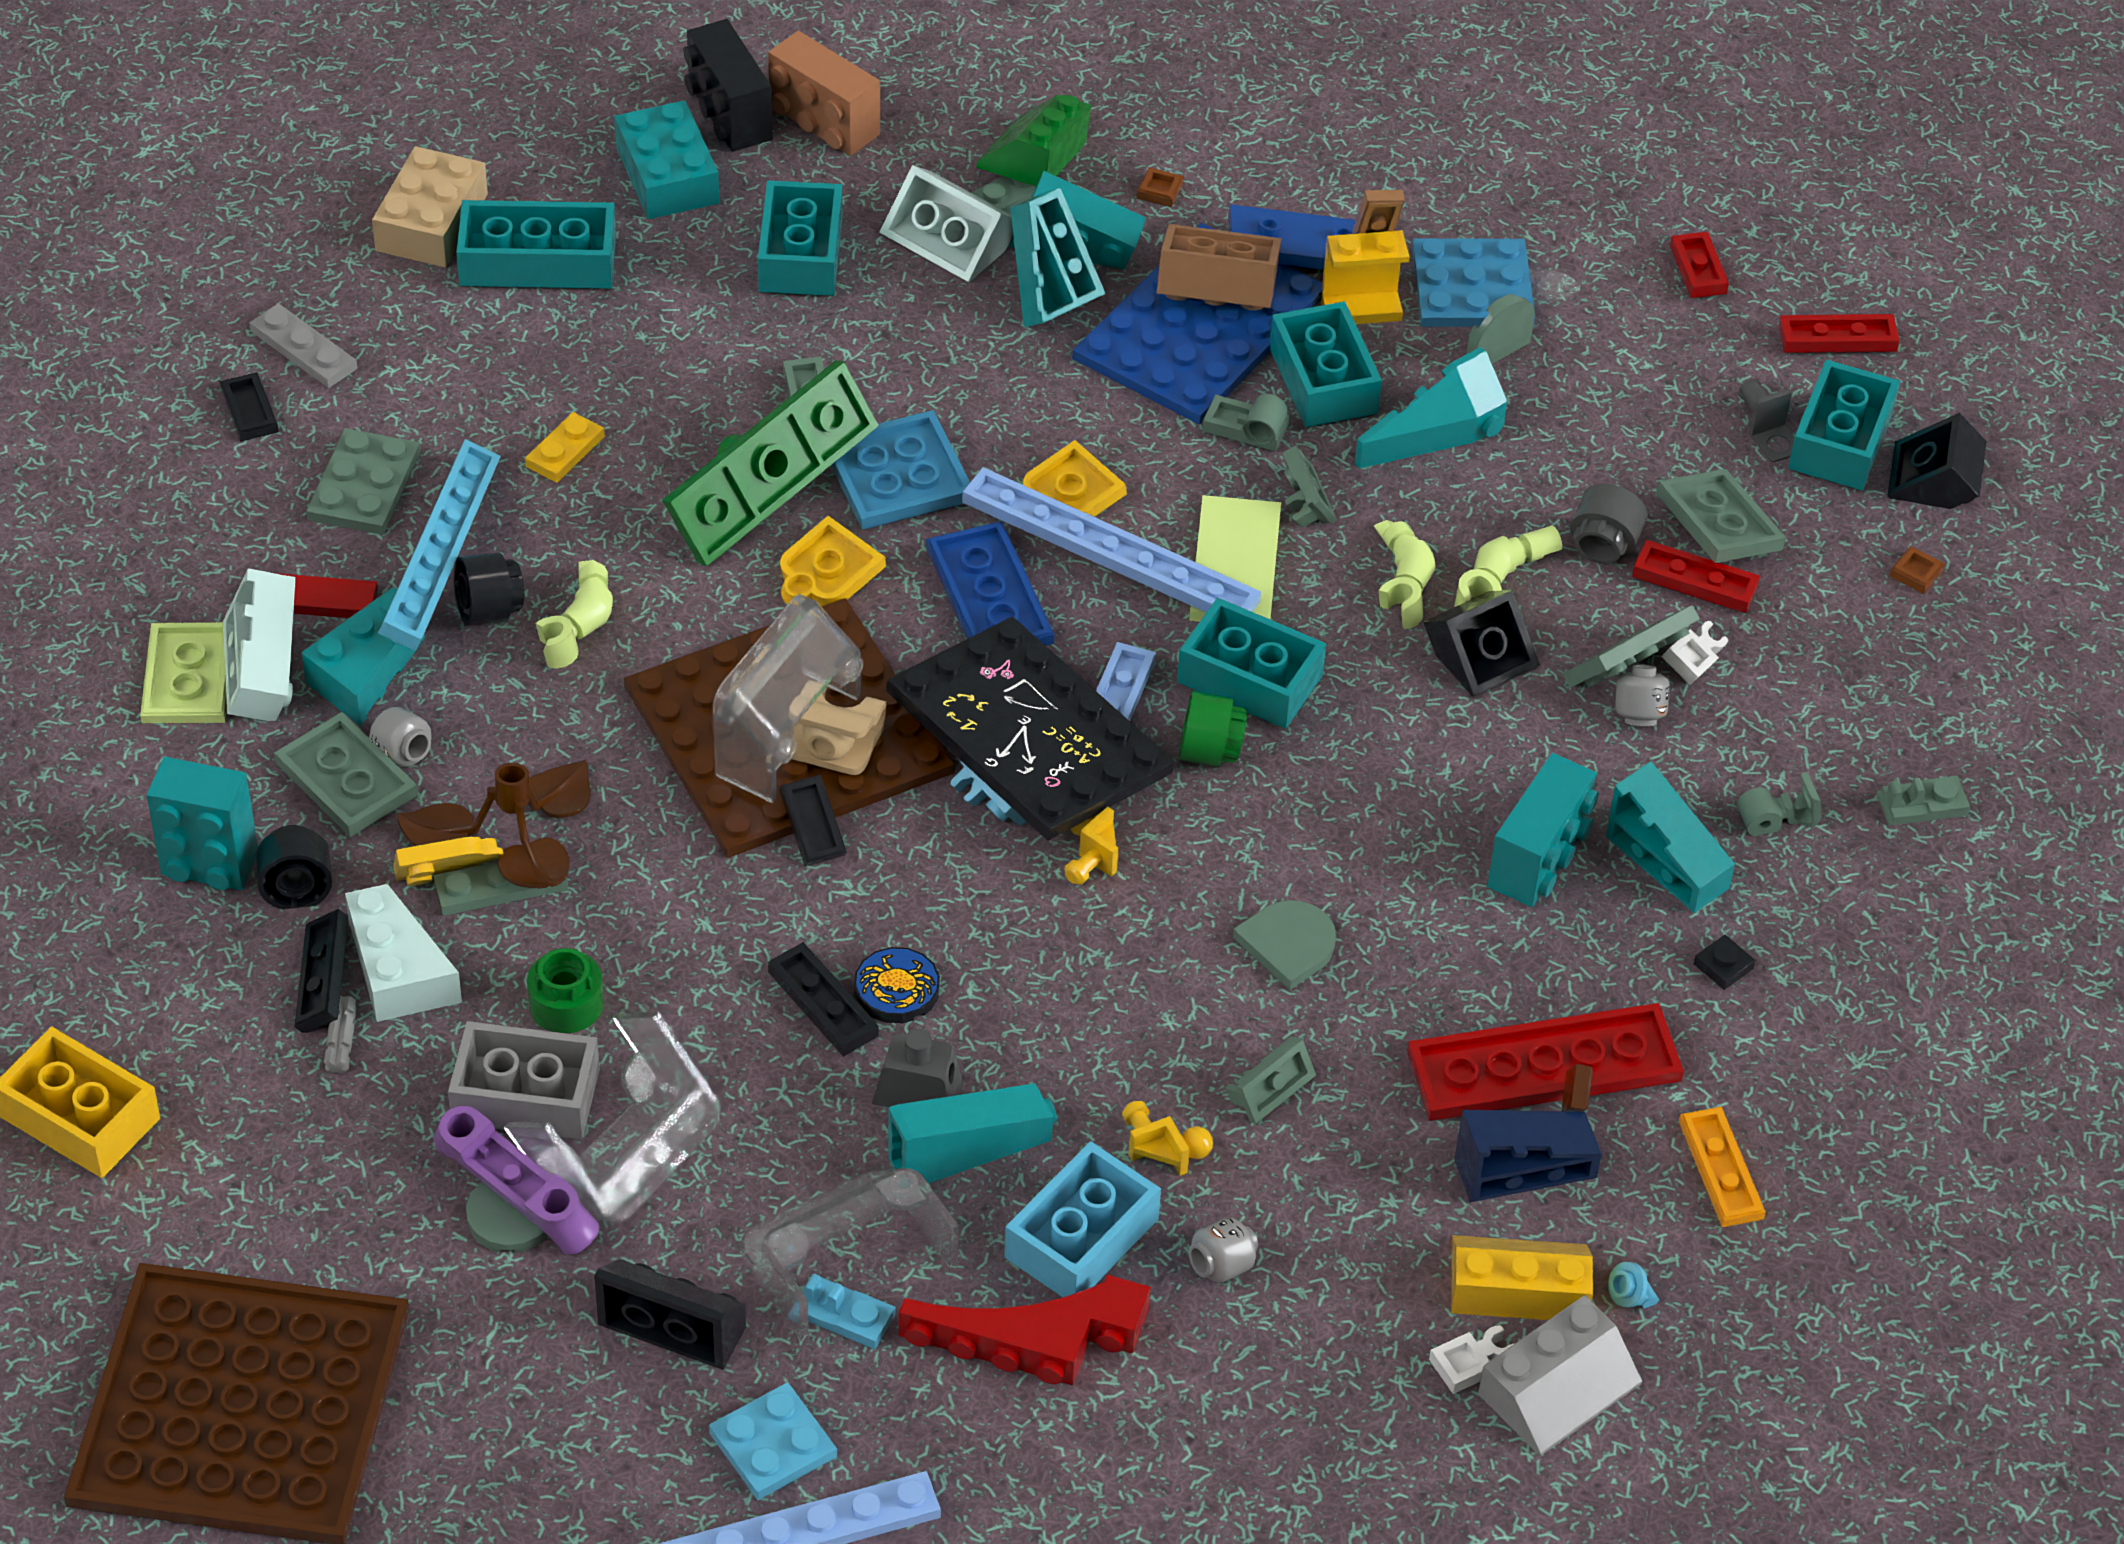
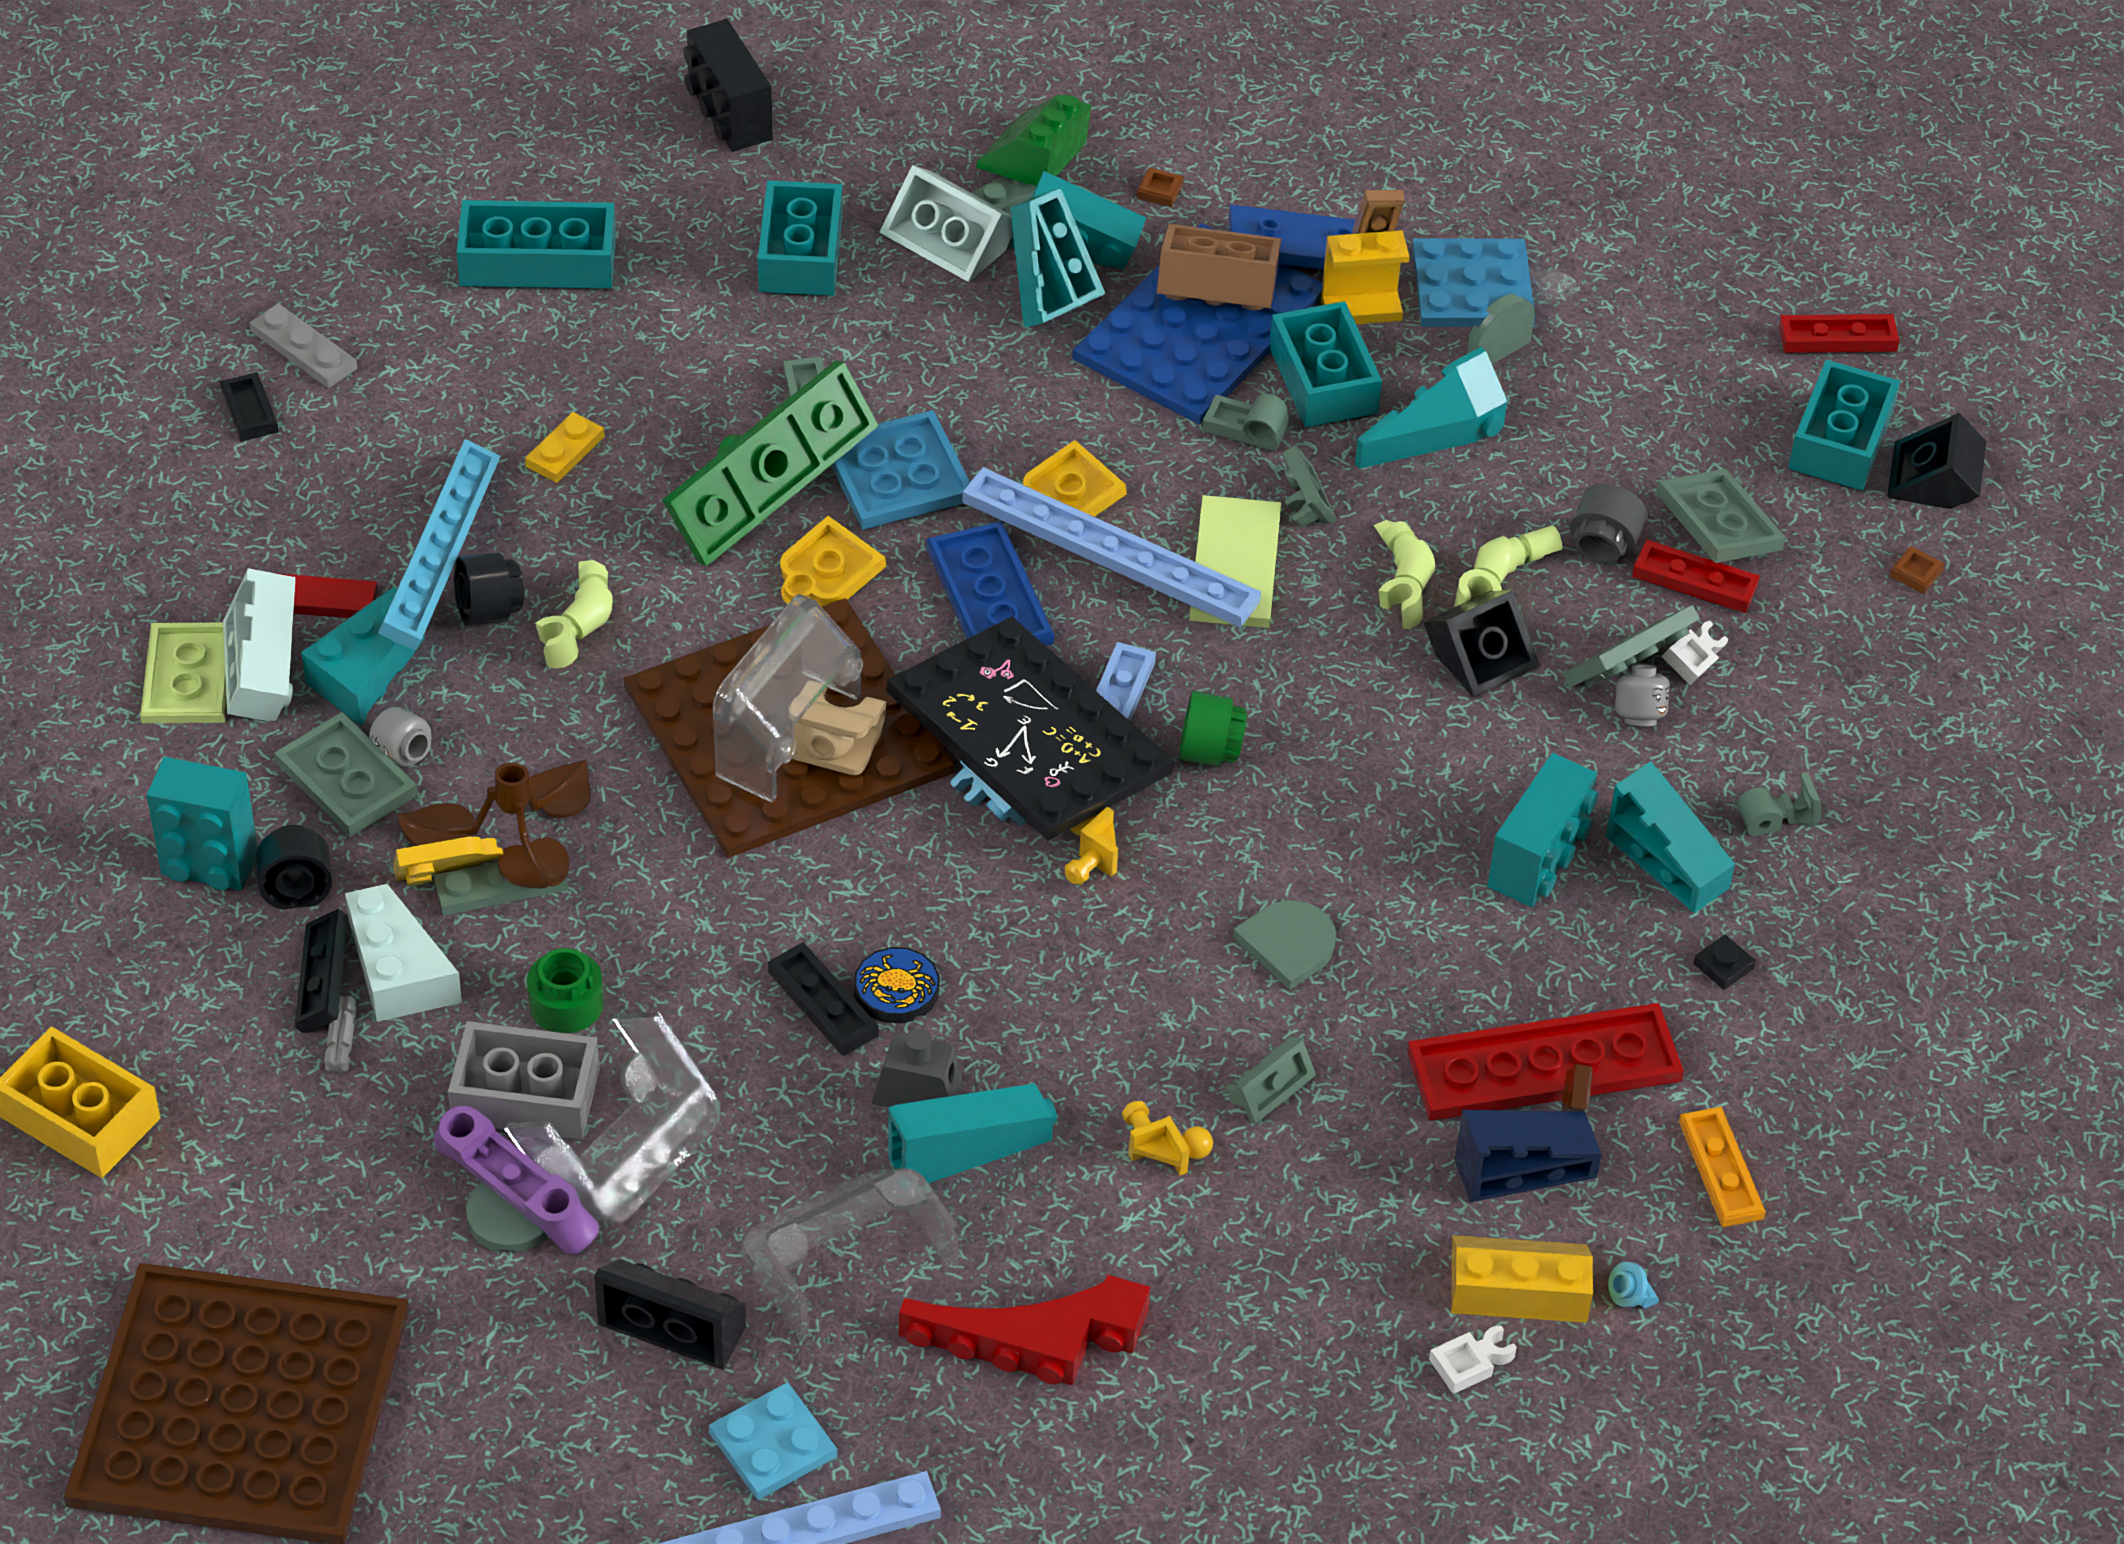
(363, 481): sand green plate -> none
(424, 206): tan brick -> none
(666, 159): teal brick -> none
(812, 820): black tile -> none
(824, 93): nougat brick -> none
(847, 1311): medium azure plate -> none
(1082, 1222): medium azure brick -> none
(1223, 1250): light grey head -> none
(1252, 661): teal brick -> none
(1560, 1376): light grey slope -> none
(1699, 264): red plate -> none
(1768, 417): dark grey bracket -> none
(1923, 800): sand green plate -> none

